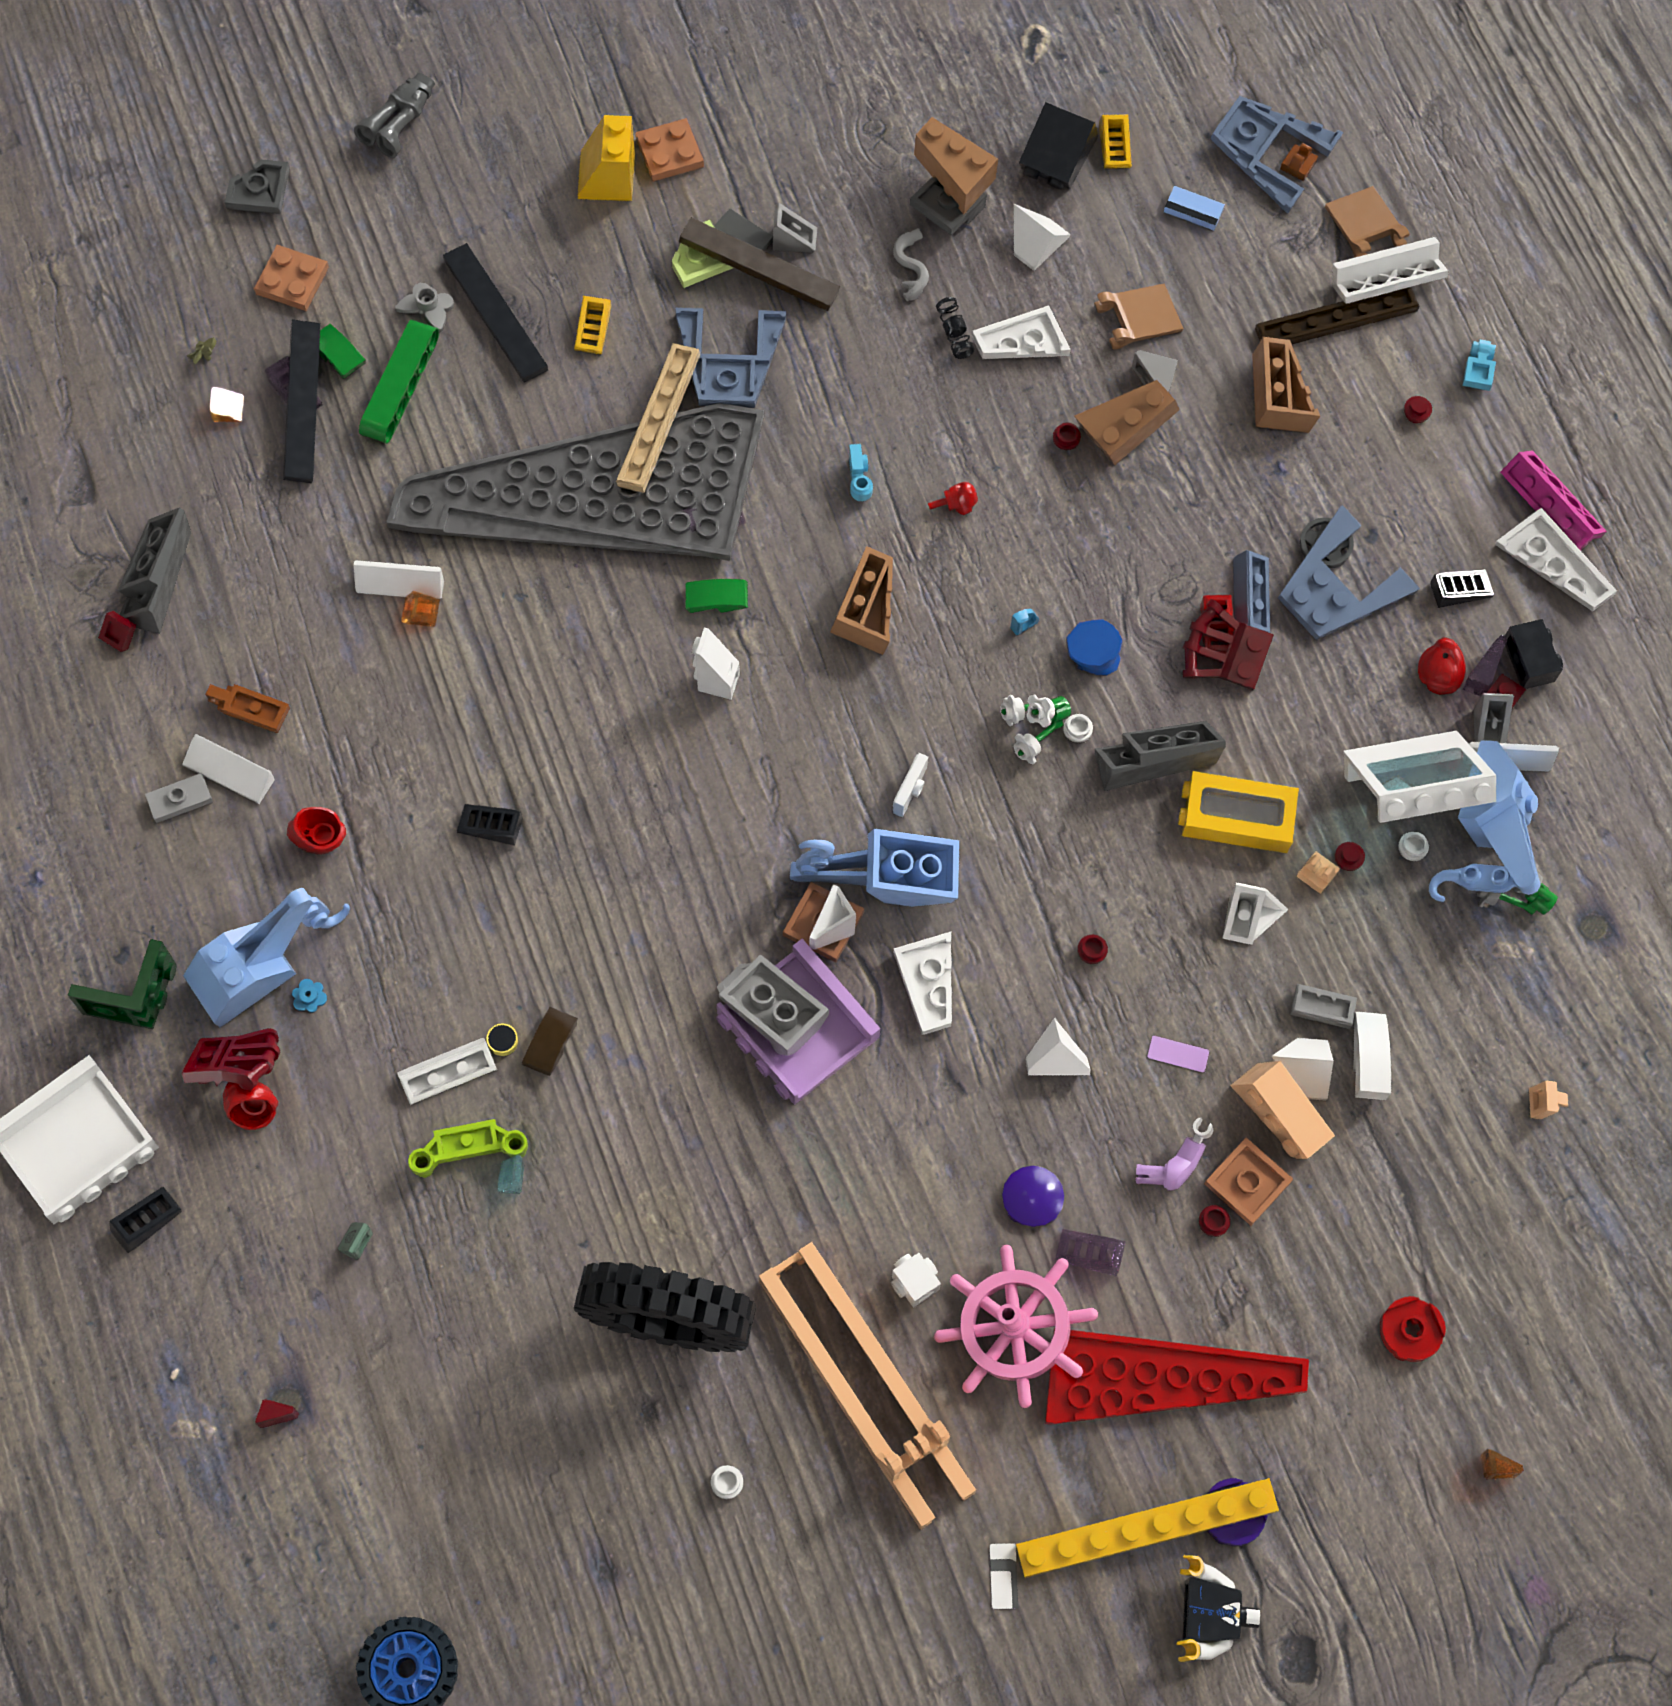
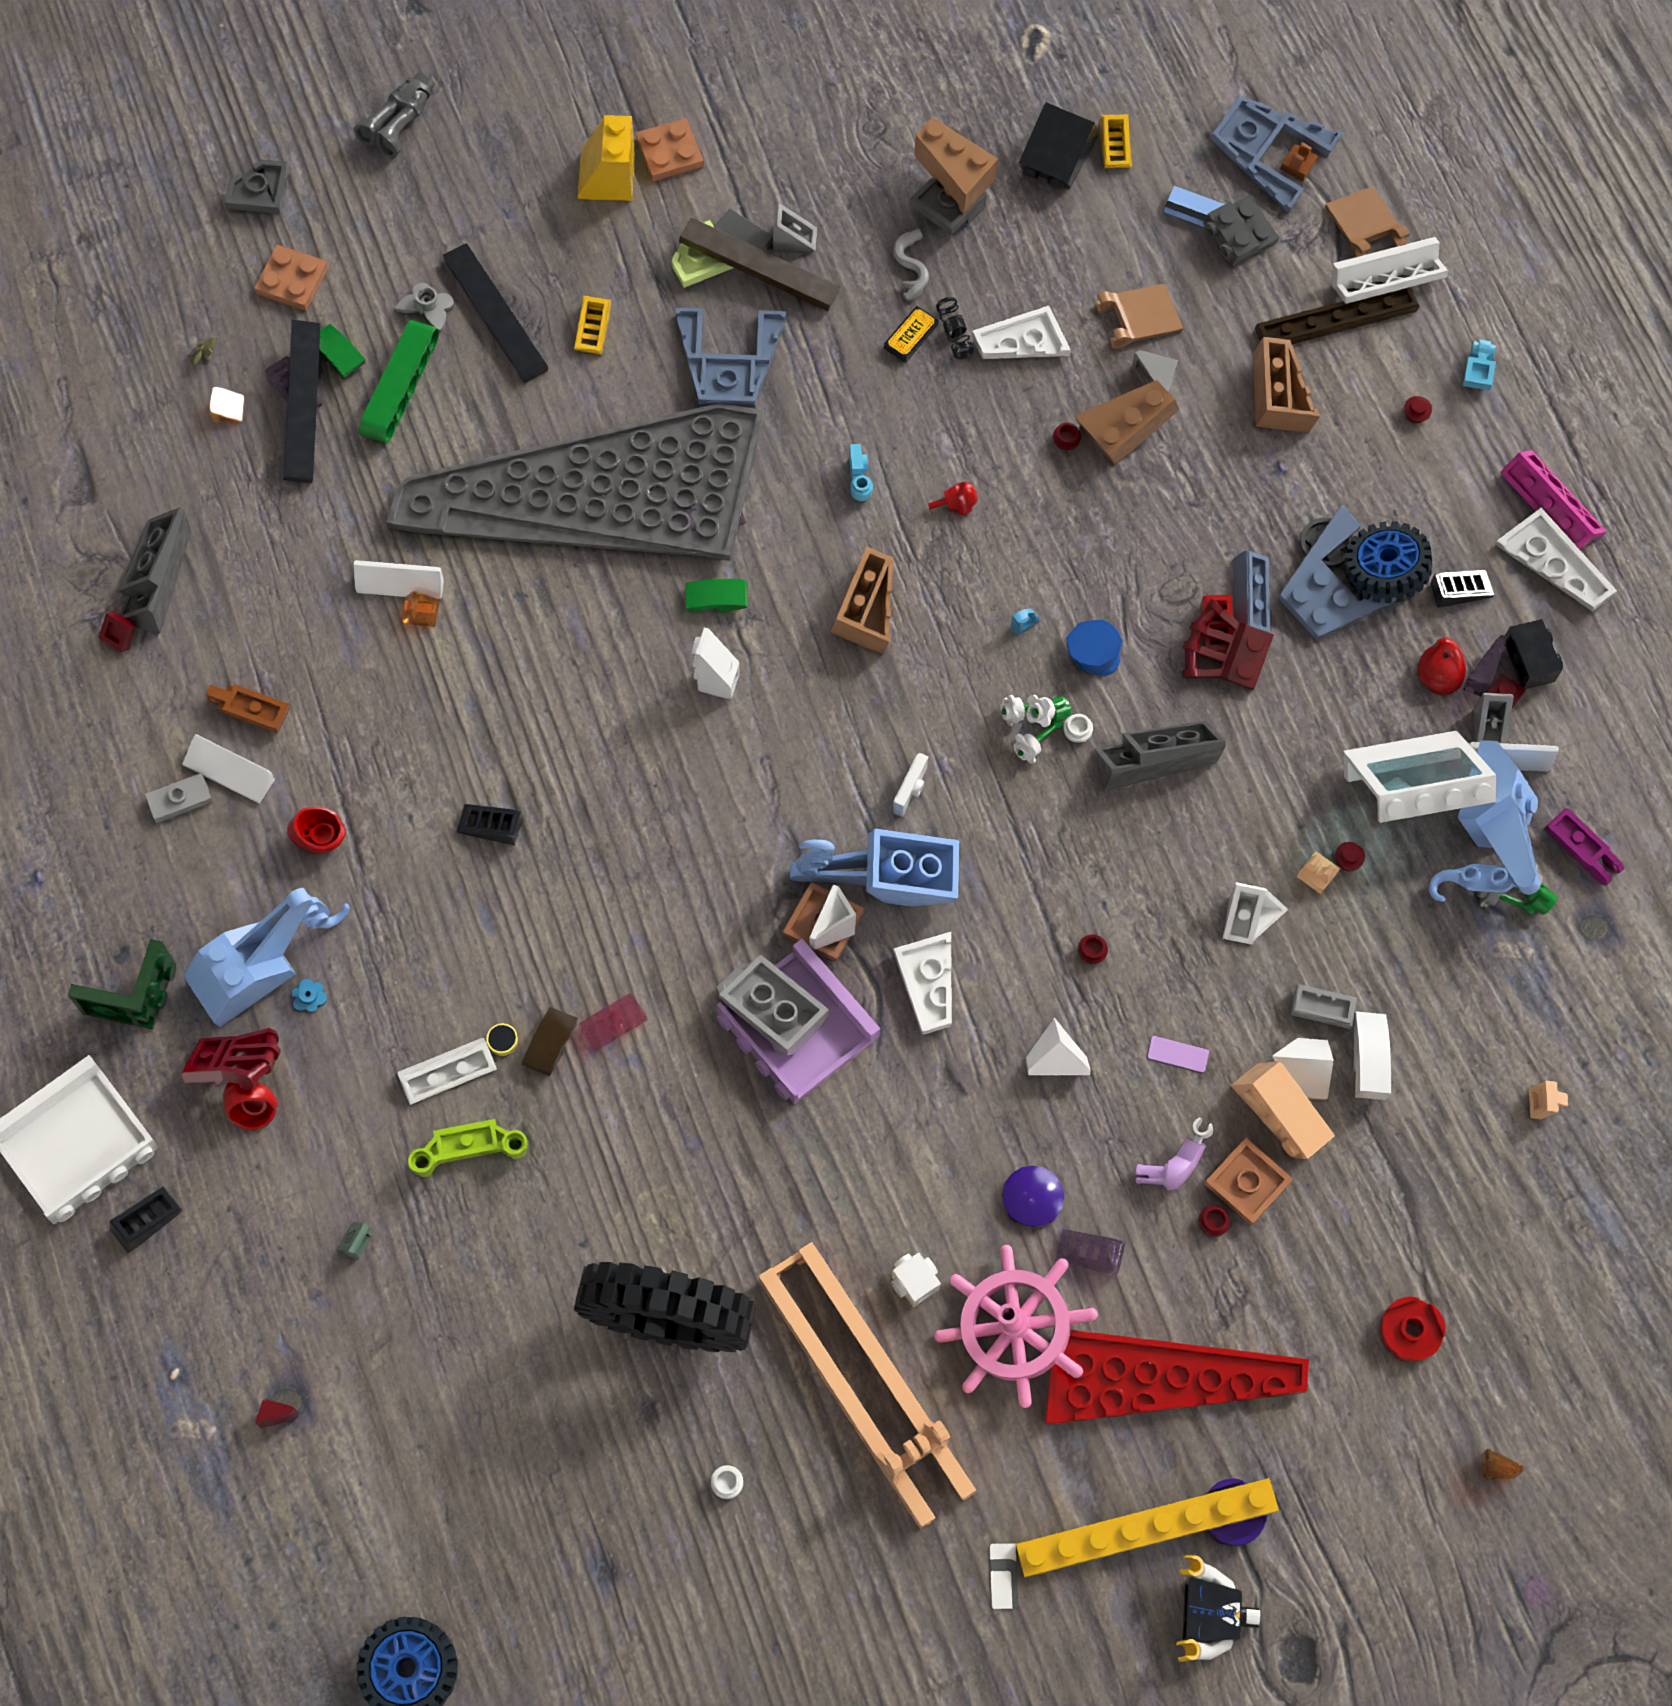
(511, 1175): clear light blue slope -> none
(613, 1021): none -> clear pink plate
(658, 418): tan tile -> none
(911, 334): none -> tile
(1035, 237): white slope -> none
(1239, 812): yellow piece -> none
(1240, 230): none -> dark grey plate
(1388, 562): none -> wheel
(1413, 846): white plate -> none
(1584, 845): none -> magenta hinge

